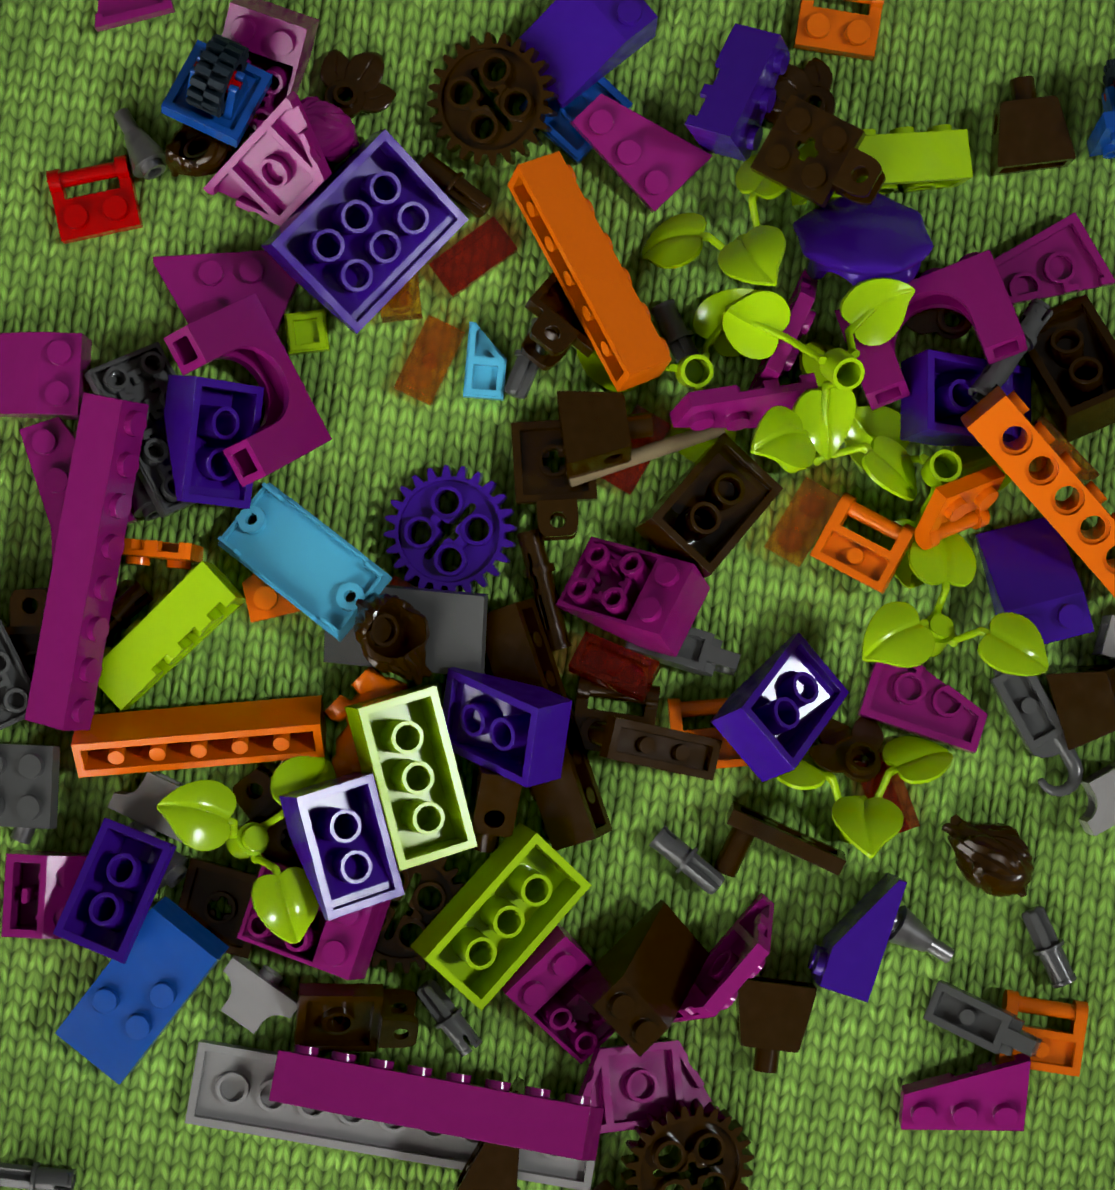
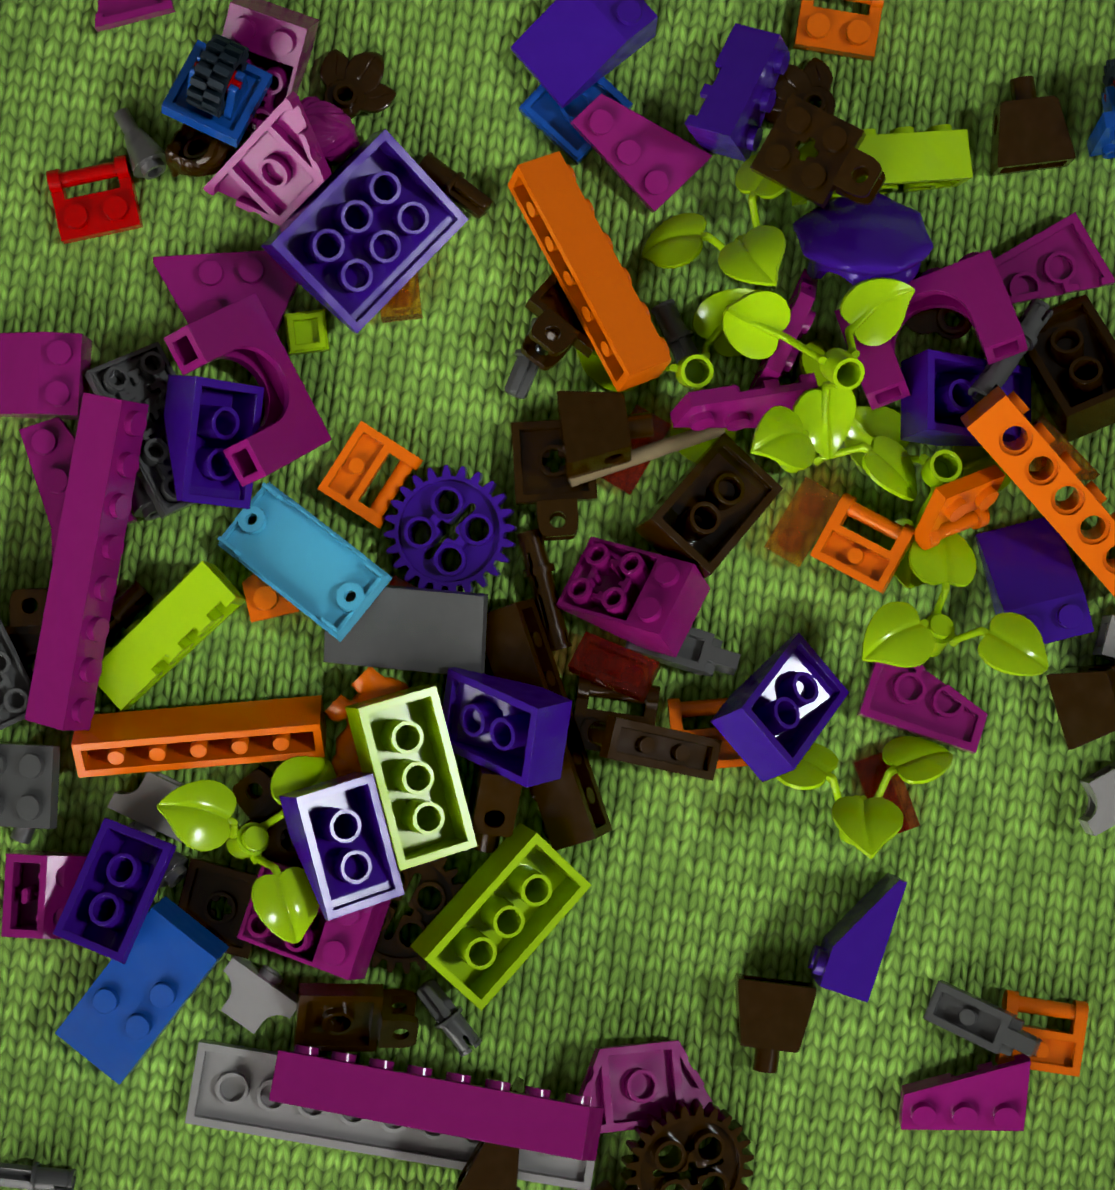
(177, 554): orange wing -> none
(359, 465): none -> orange plate
(393, 636): dark brown hair -> none
(429, 360): clear orange plate -> none
(473, 257): clear red tile -> none
(484, 367): medium azure tile -> none
(521, 78): dark brown gear -> none
(546, 994): magenta slope -> none
(644, 978): dark brown slope -> none
(687, 860): dark grey axle -> none
(731, 962): magenta wing -> none
(749, 824): dark brown piece -> none
(844, 745): dark brown plate -> none
(913, 934): flat silver cone -> none
(991, 856): dark brown hair -> none
(1038, 726): dark grey plate -> none
(1048, 946): dark grey axle -> none

